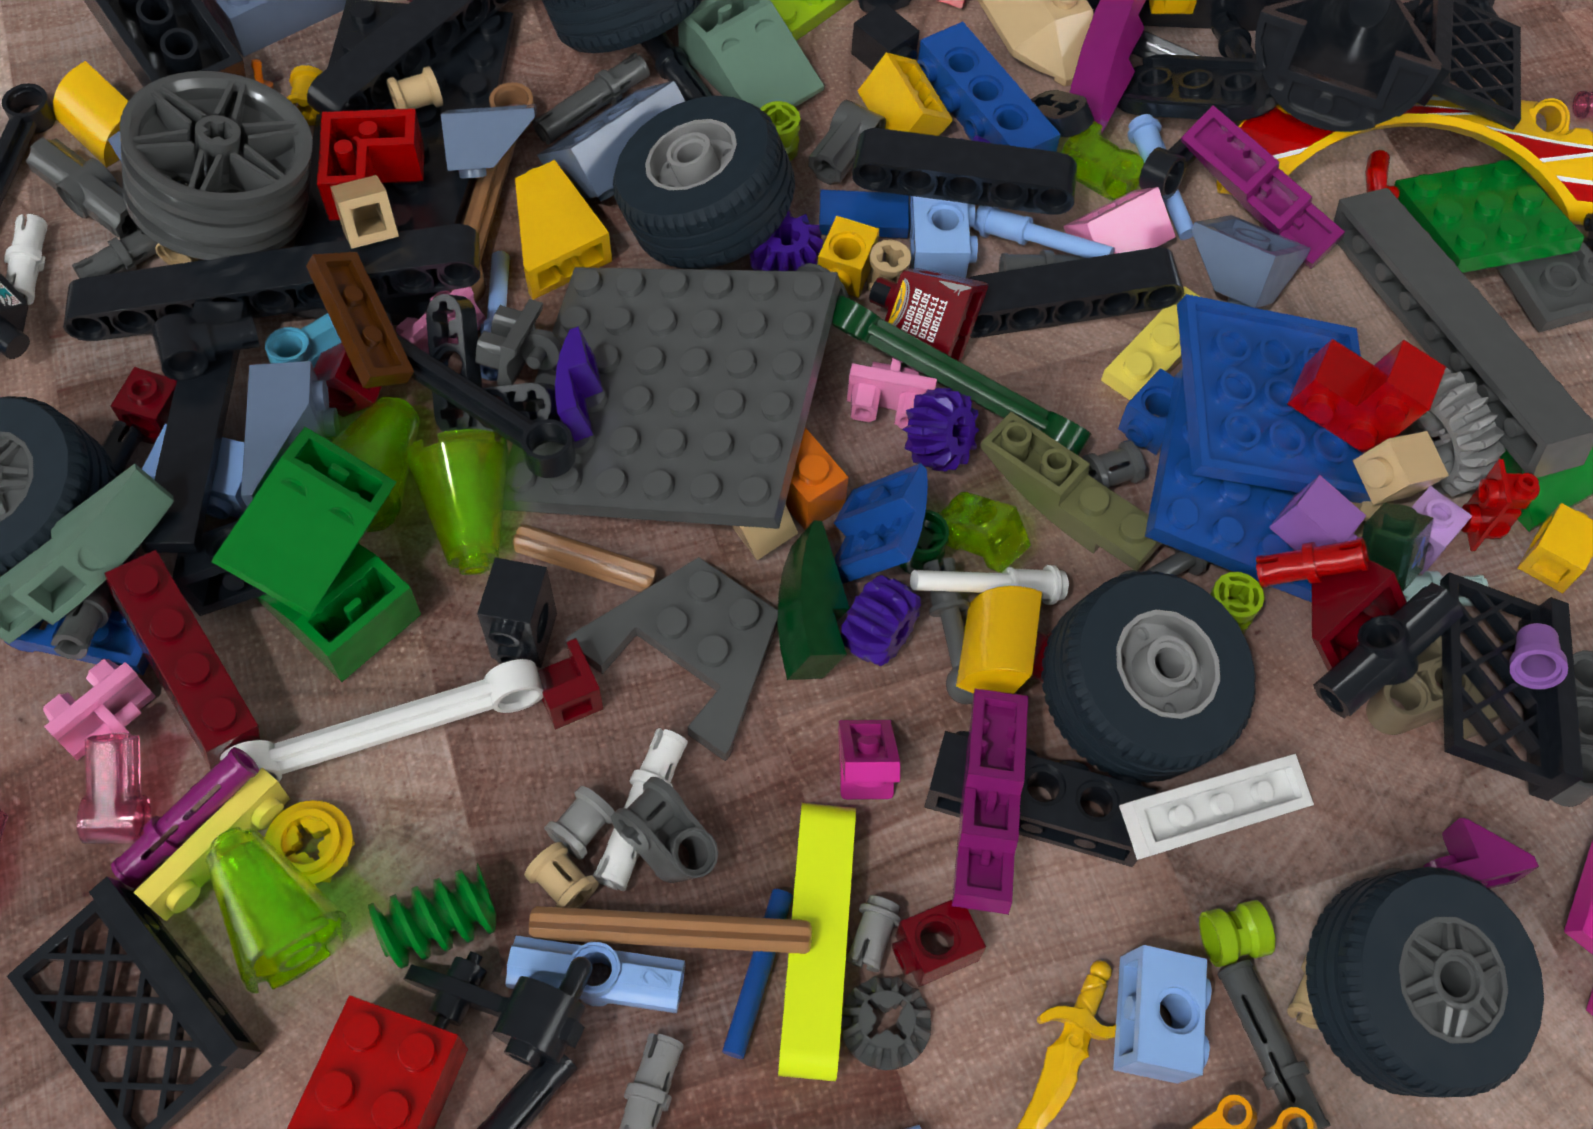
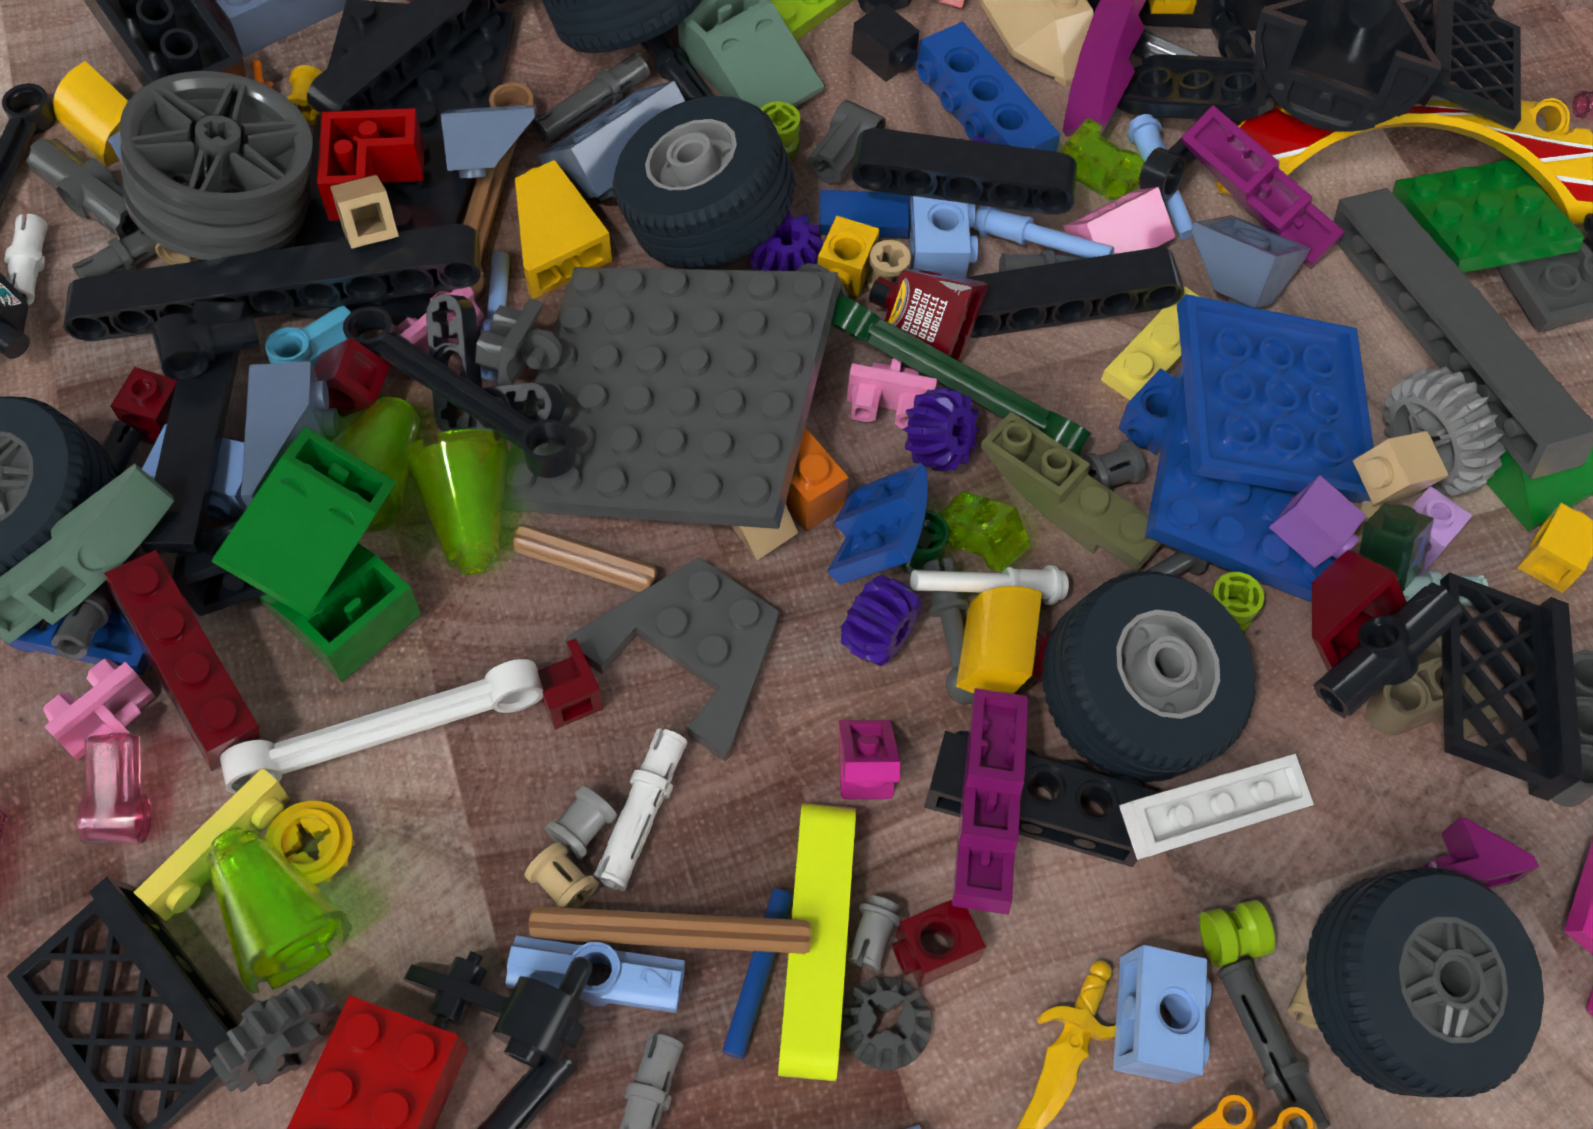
(140, 860): magenta pin -> none
(275, 1036): none -> dark grey gear
(359, 319): reddish brown plate -> none
(415, 90): tan bush -> none
(434, 917): green piece -> none
(517, 611): black brick -> none
(576, 380): dark purple slope -> none
(658, 825): dark grey piece -> none
(810, 606): dark green slope -> none
(904, 97): yellow brick -> none
(1065, 111): black beam -> none
(1312, 562): red pin -> none
(1366, 400): red brick -> none
(1377, 172): red arm -> none
(1498, 503): red hinge -> none
(1538, 657): medium lavender piece -> none

